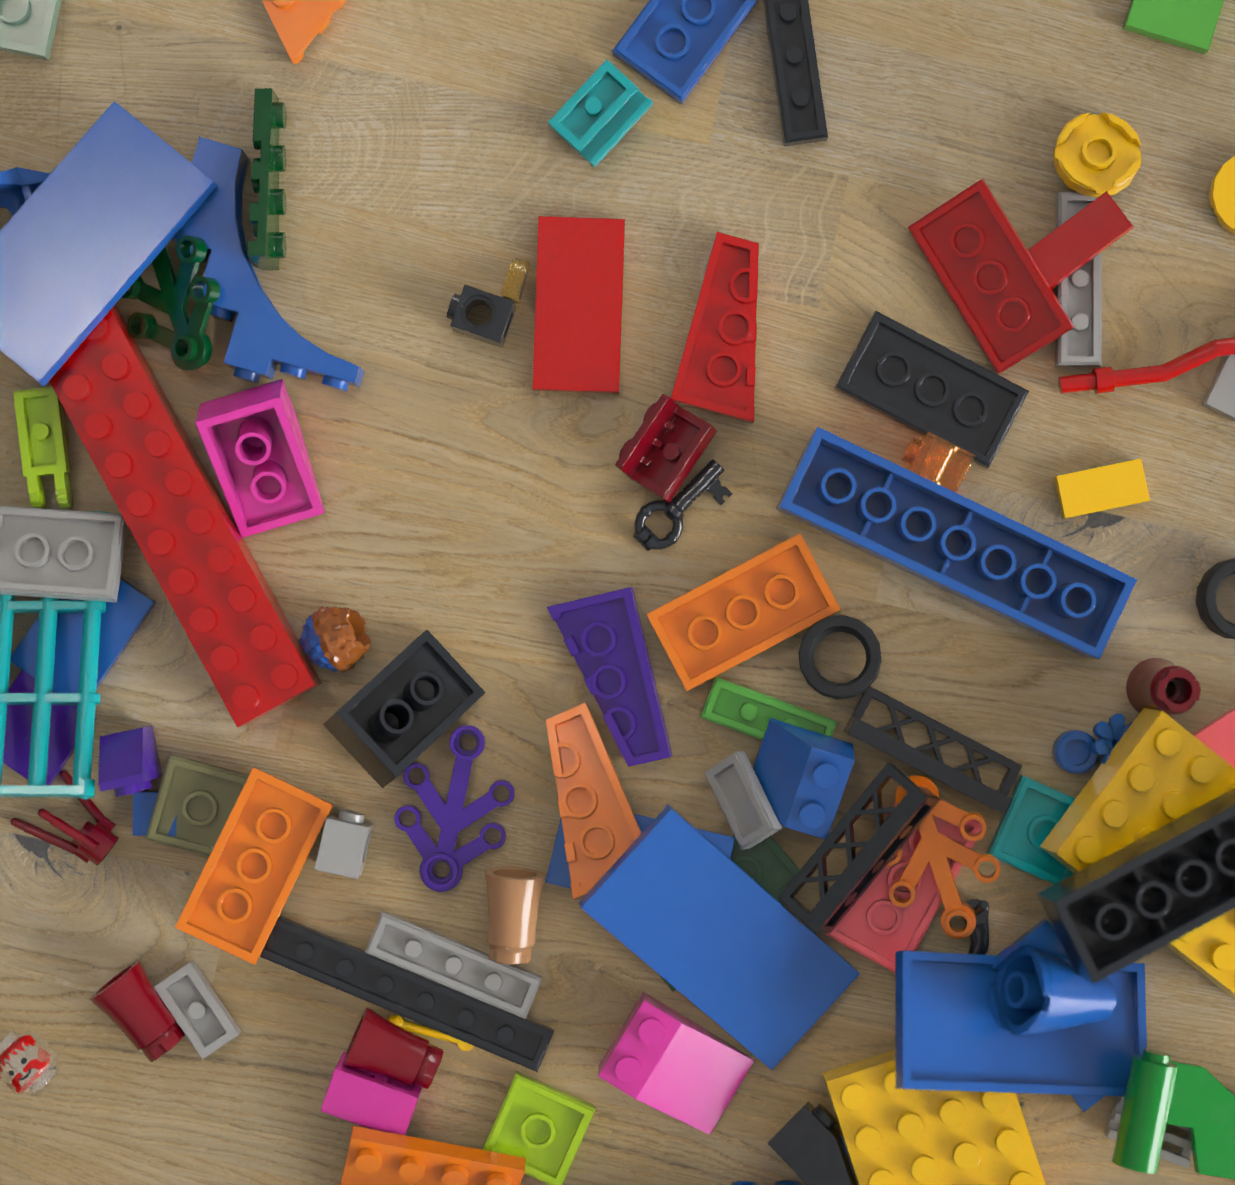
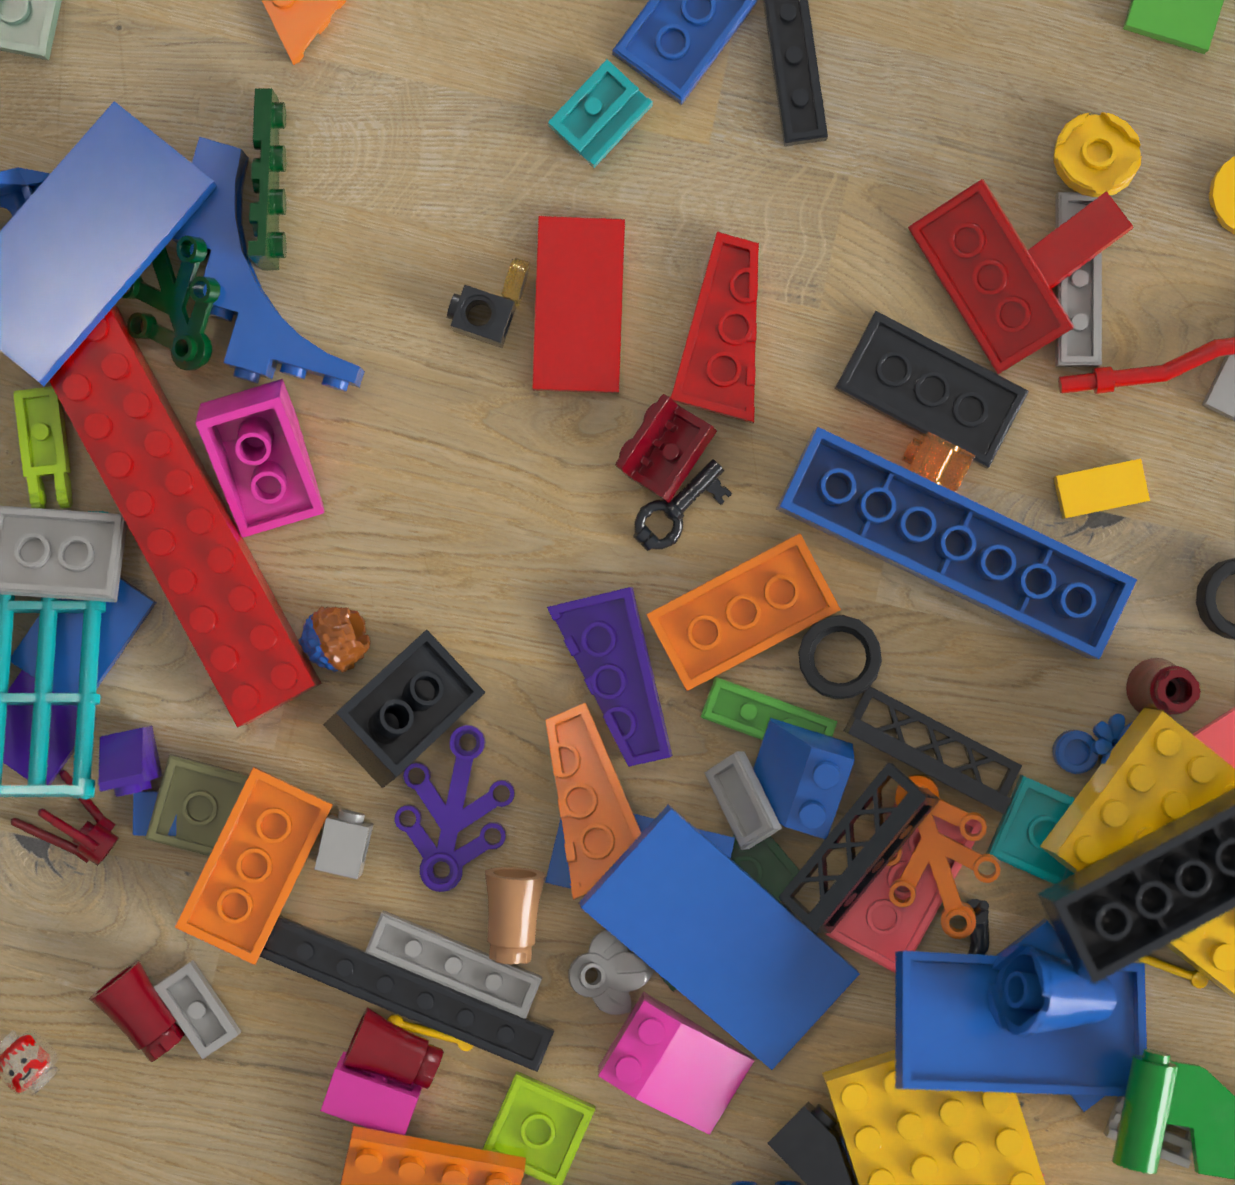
(617, 974): none -> light grey plate
(1195, 978): none -> yellow hinge

